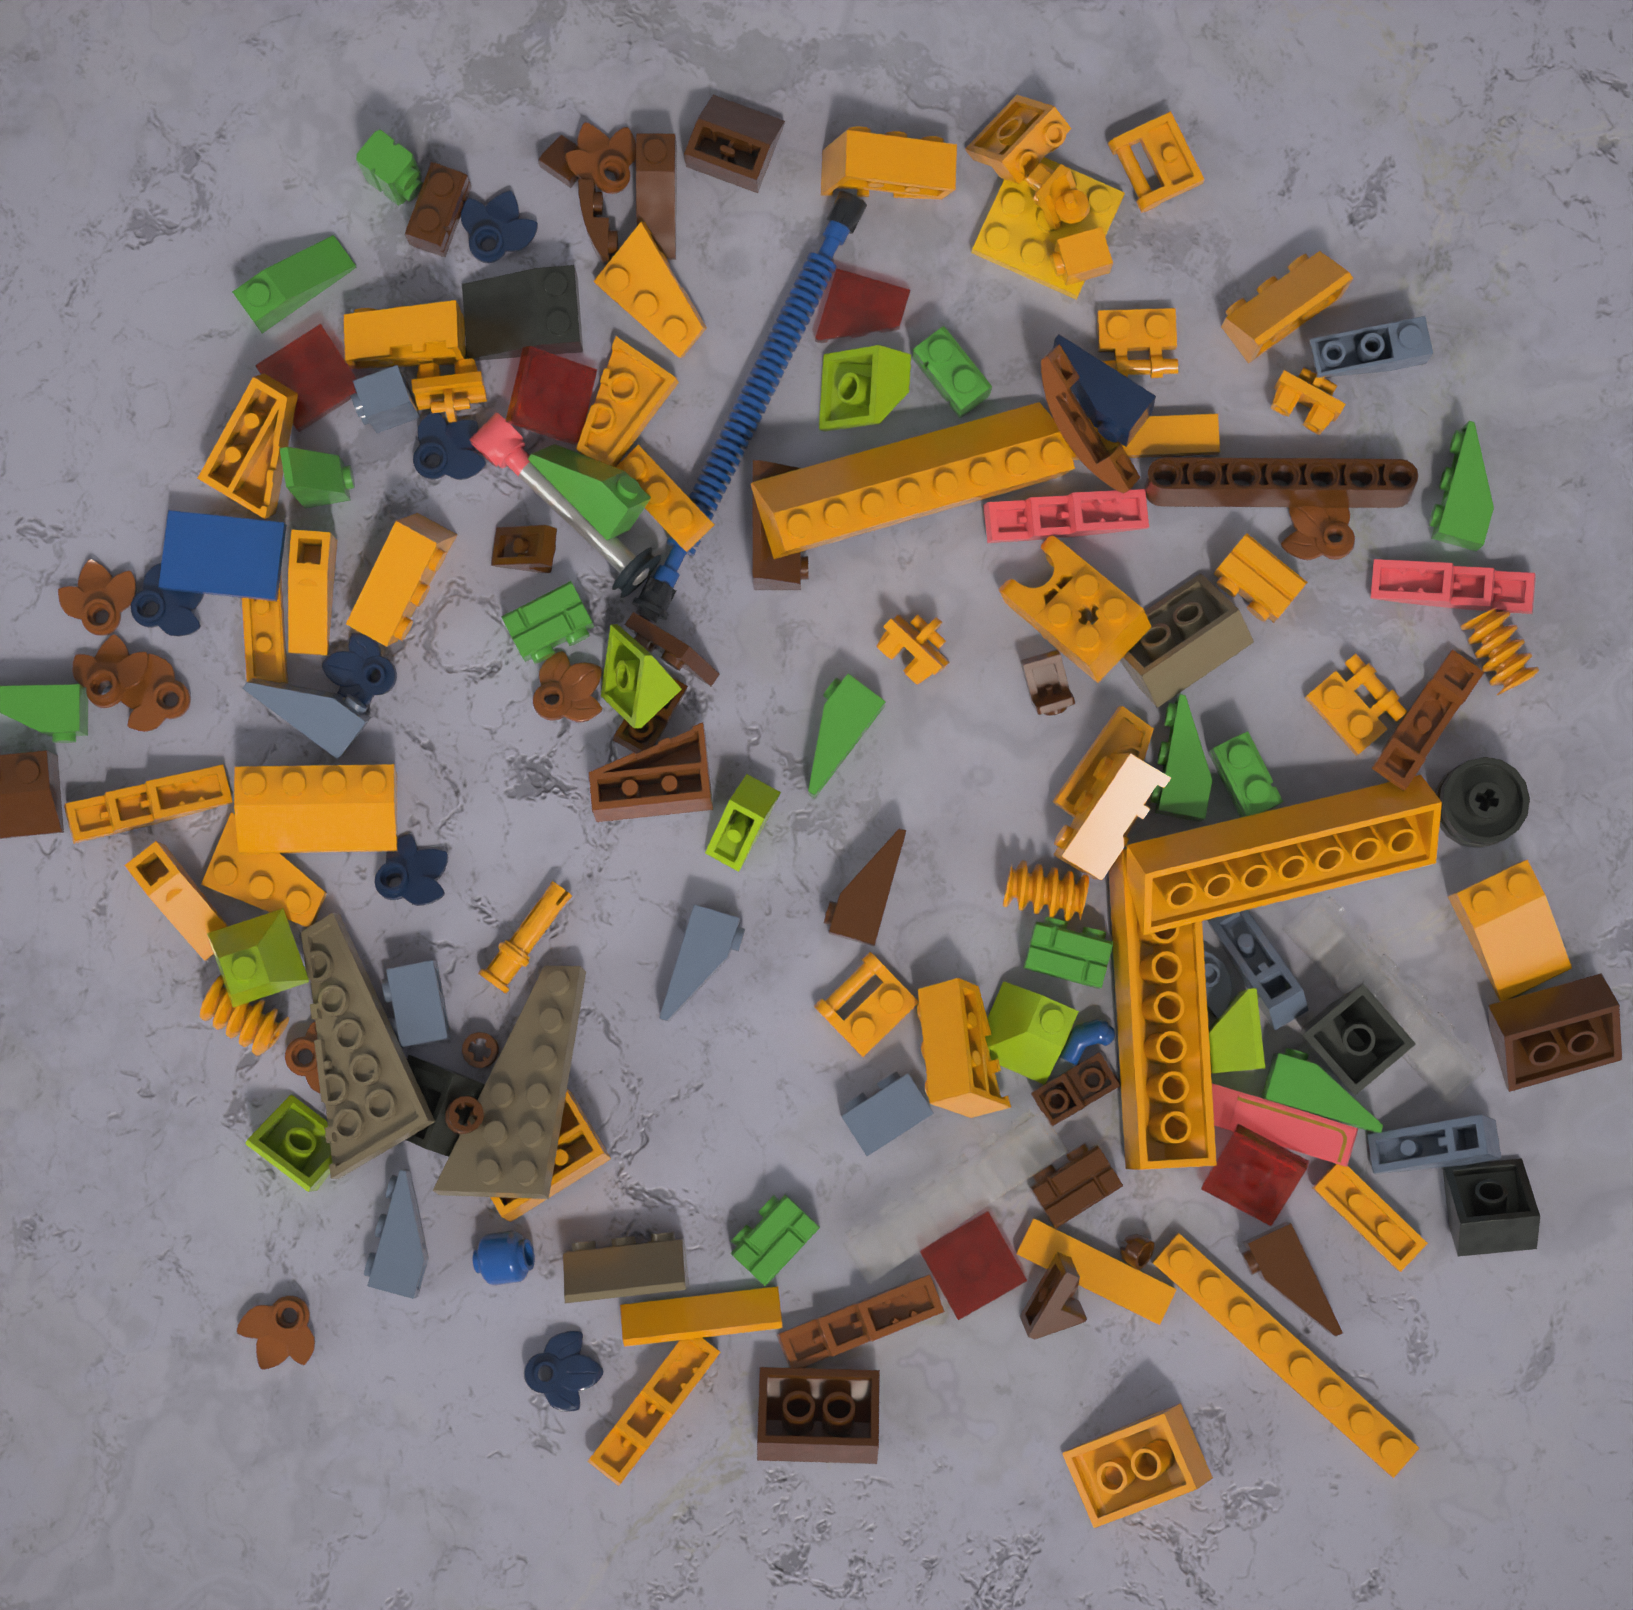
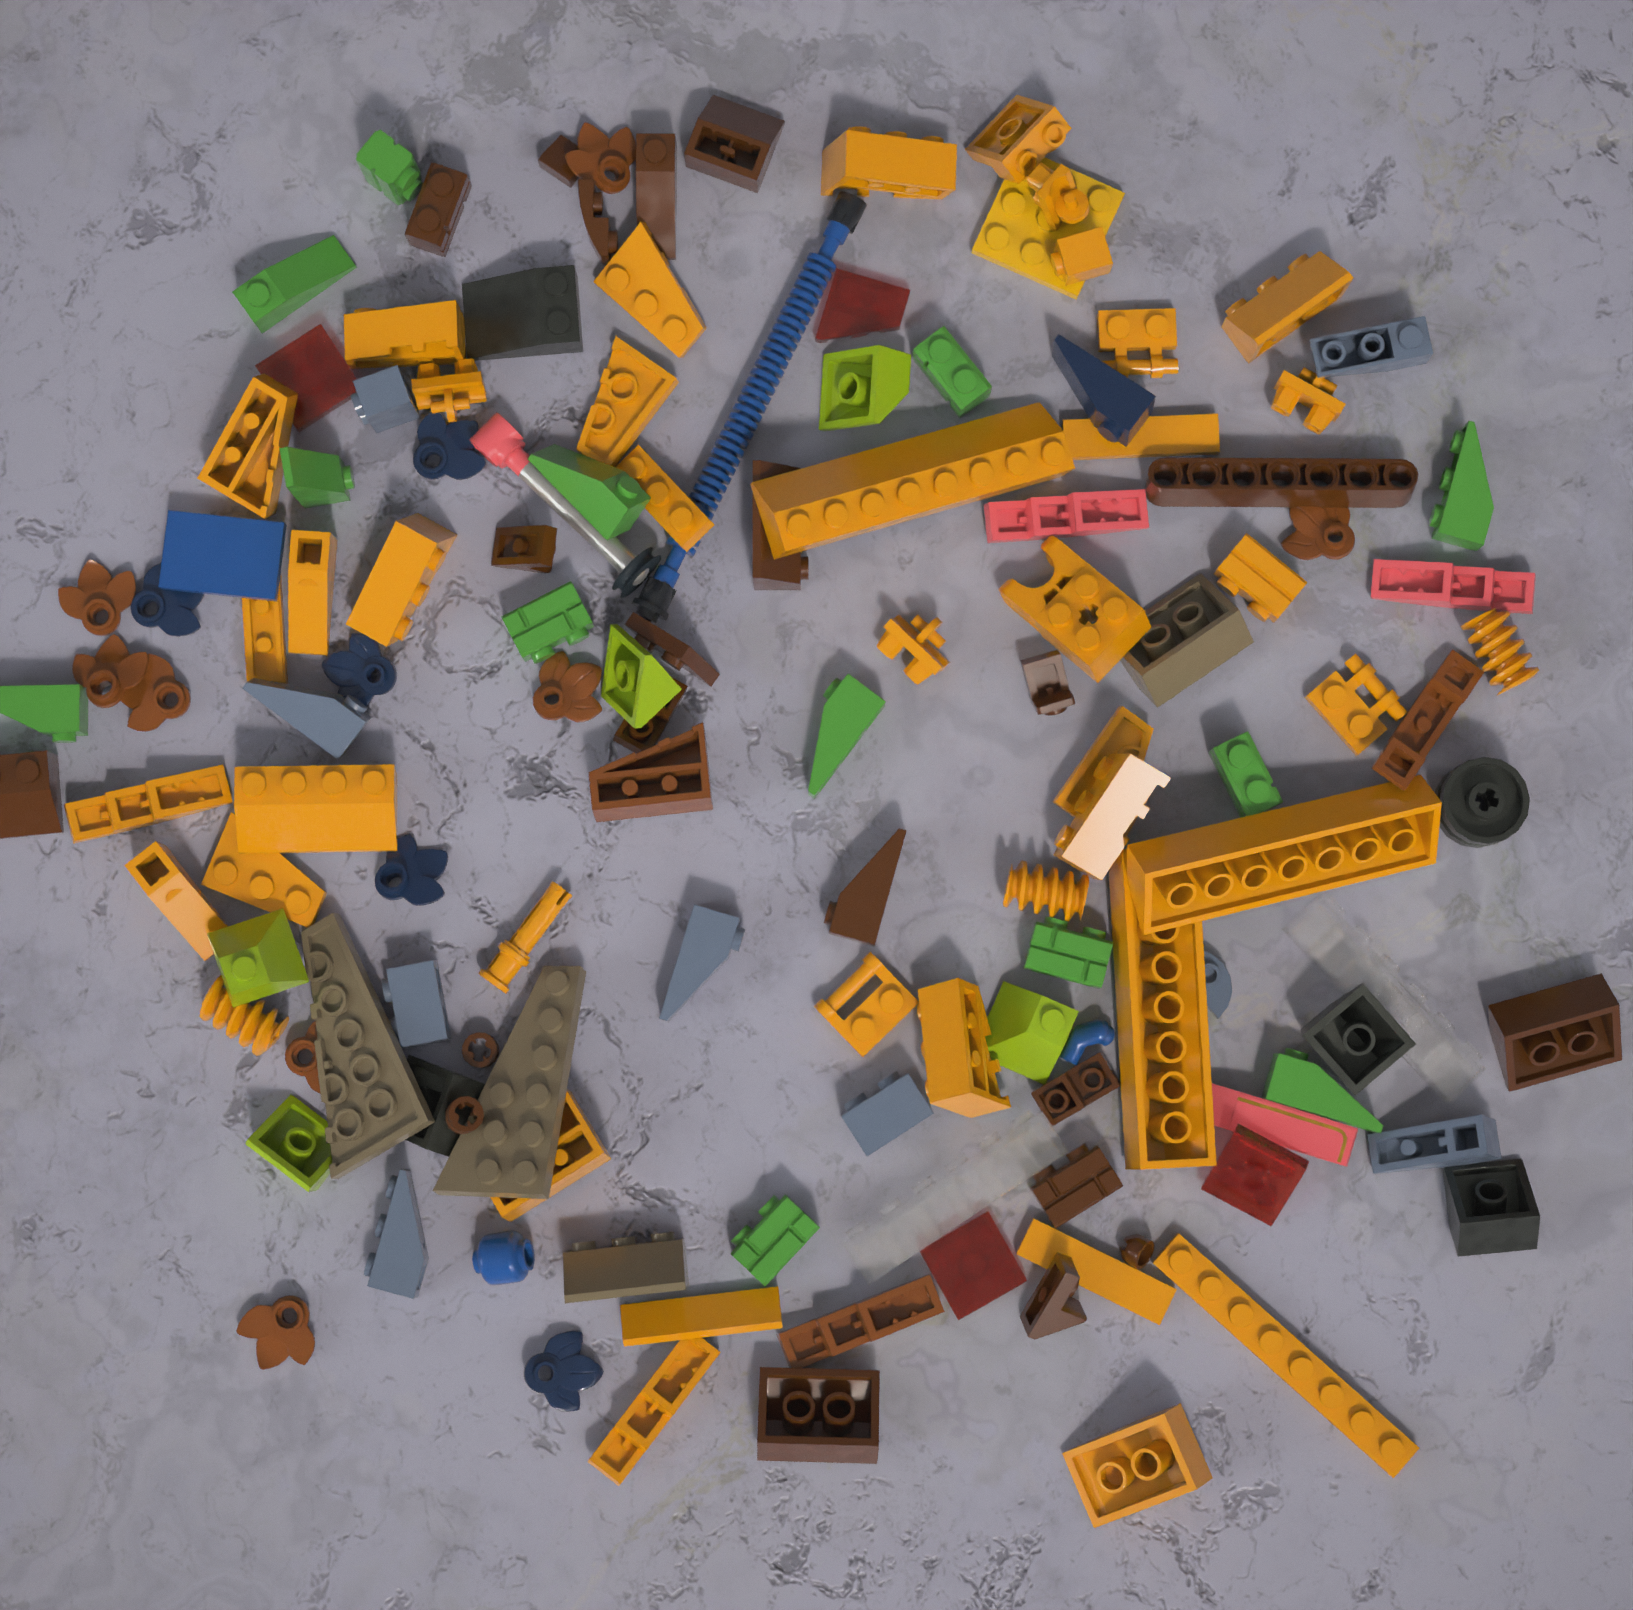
(496, 222): dark blue plate -> none
(551, 395): clear red plate -> none
(742, 822): lime slope -> none
(1109, 466): dark orange slope -> none
(1167, 155): light orange plate -> none
(1185, 763): bright green slope -> none
(1237, 1036): lime slope -> none
(1260, 967): sand blue slope -> none
(1285, 1268): reddish brown slope -> none
(1370, 1216): light orange plate -> none
(1511, 930): light orange slope -> none

